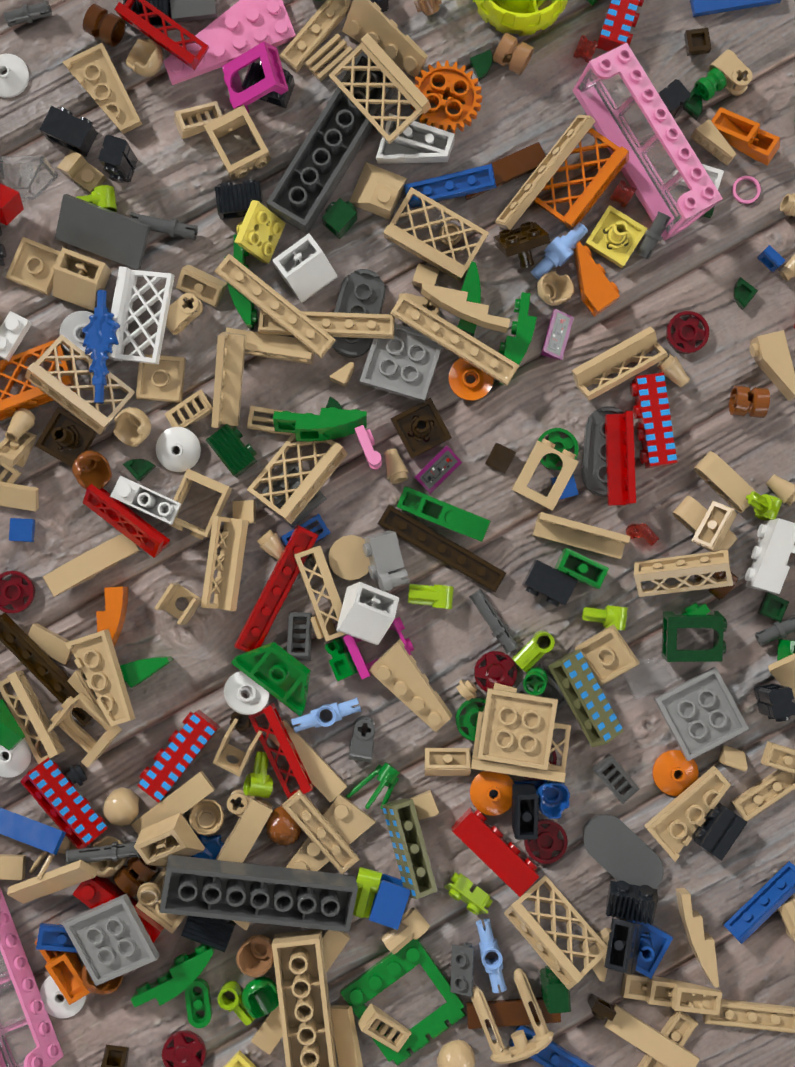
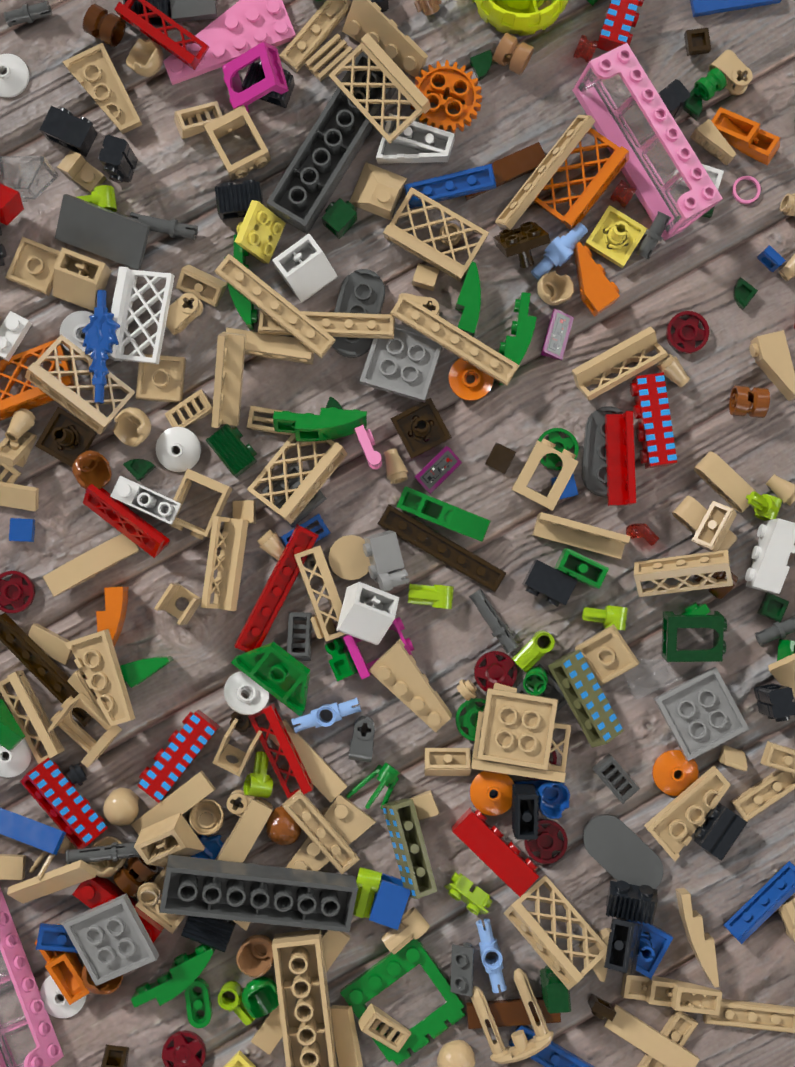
(343, 375): tan slope -> none
(456, 303): tan slope -> none

